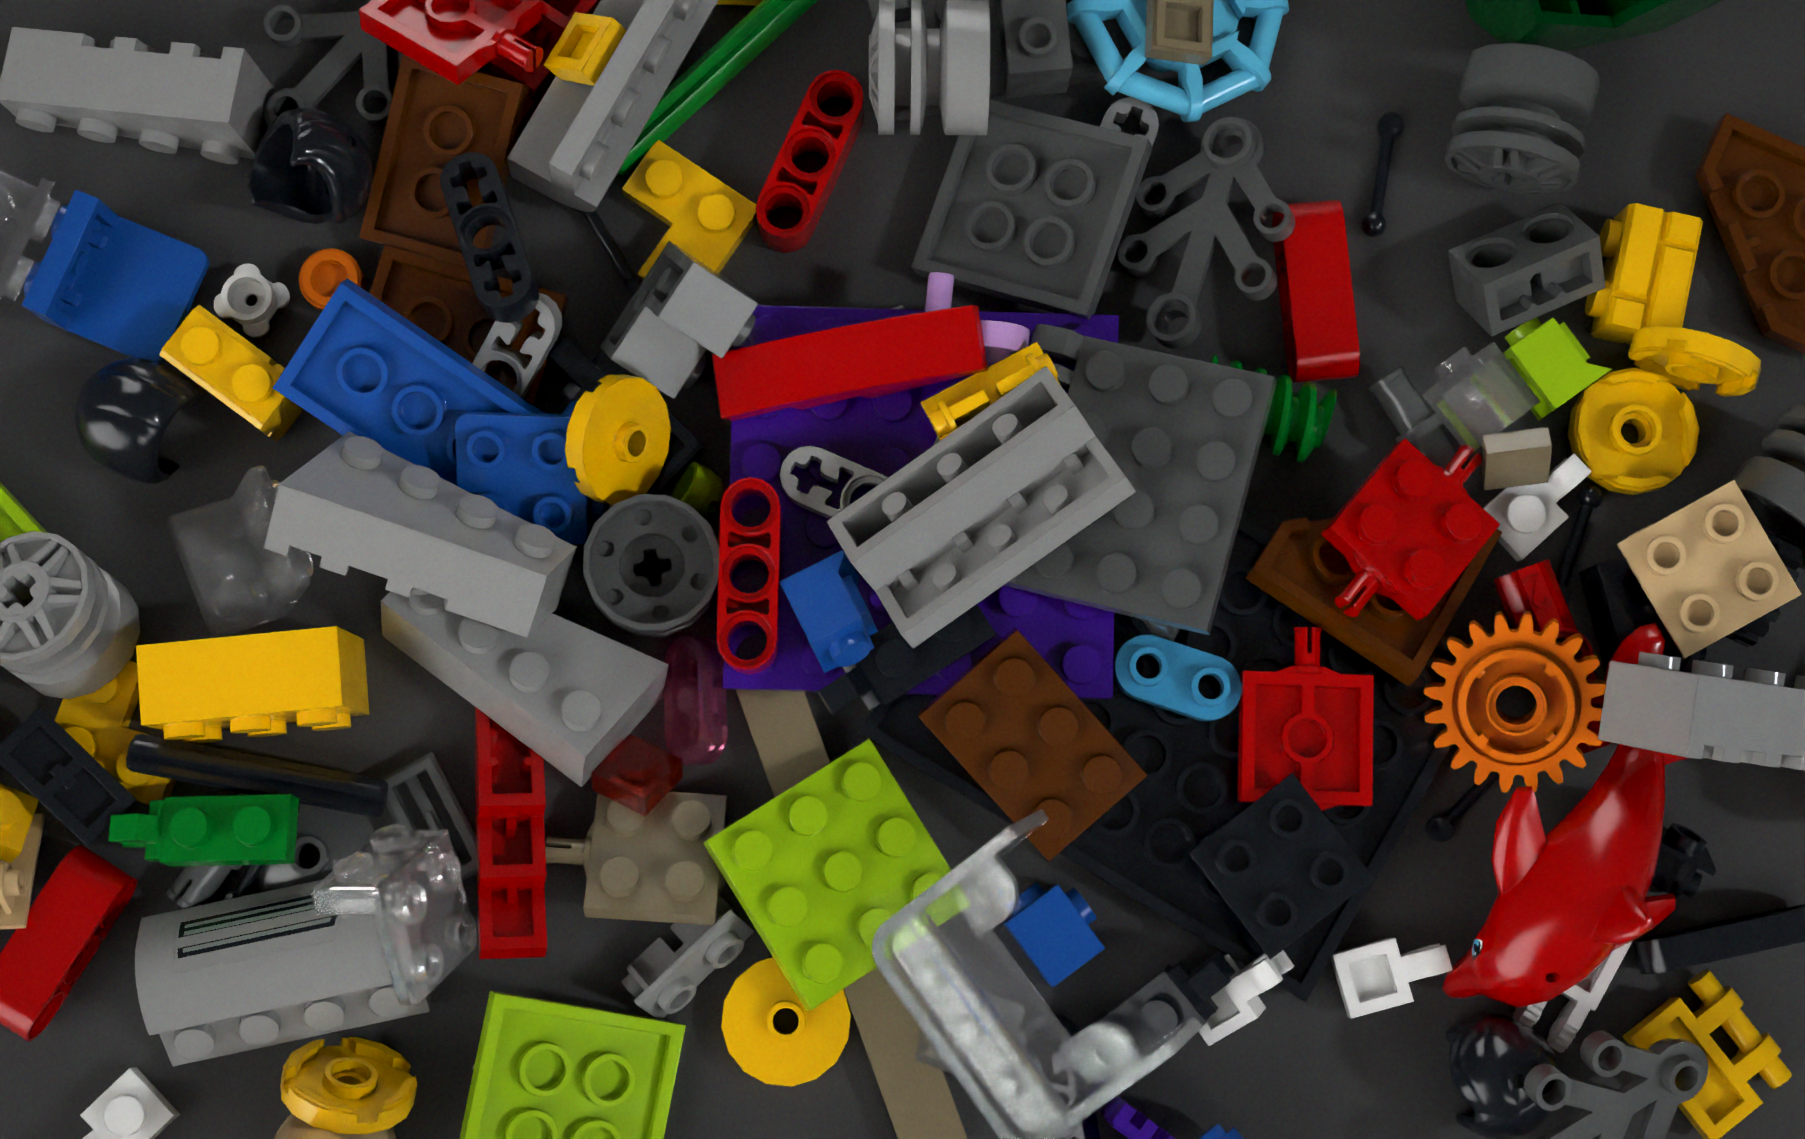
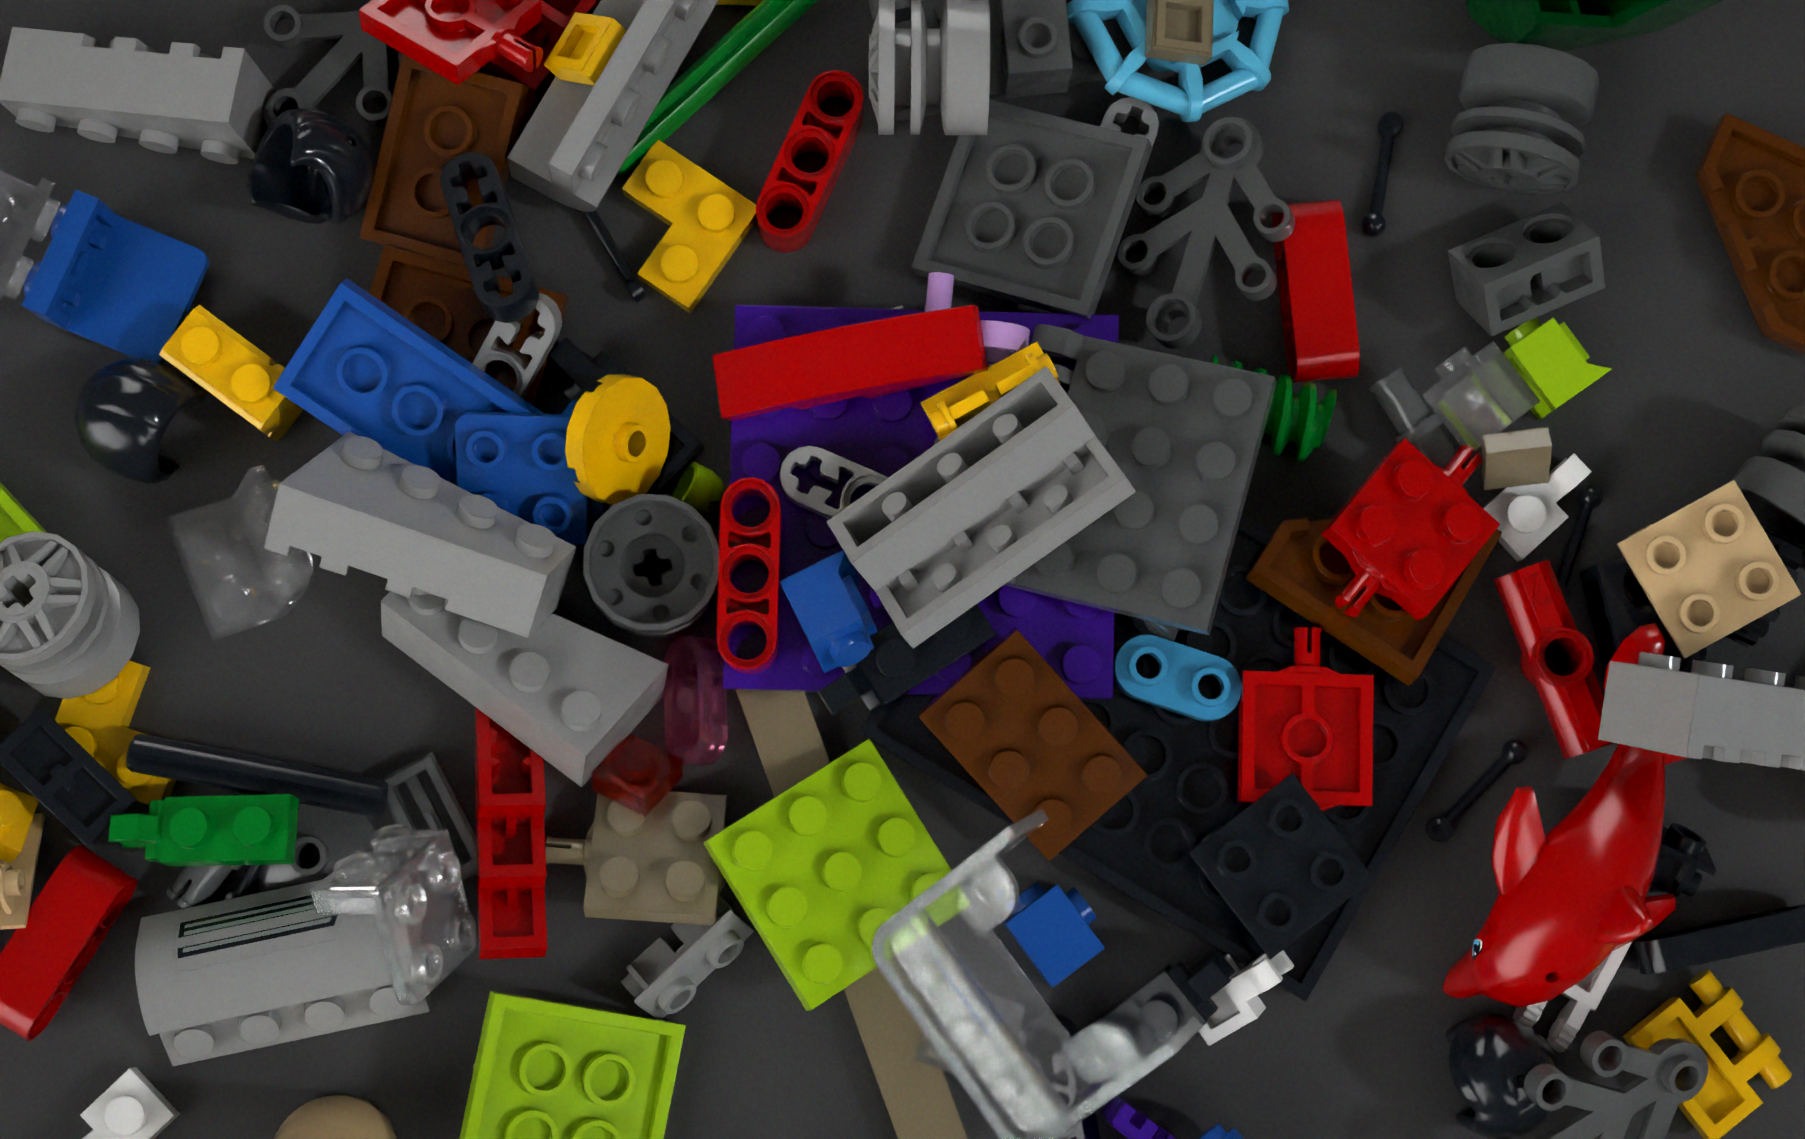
(244, 283): white plate -> none
(252, 683): yellow brick -> none
(323, 274): orange tile -> none
(348, 1086): yellow plate -> none
(675, 319): brick -> none
(765, 1050): yellow plate -> none
(1378, 977): white plate -> none
(1516, 743): orange gear -> none
(1645, 271): yellow brick -> none
(1663, 423): yellow plate -> none
(1695, 358): yellow plate -> none

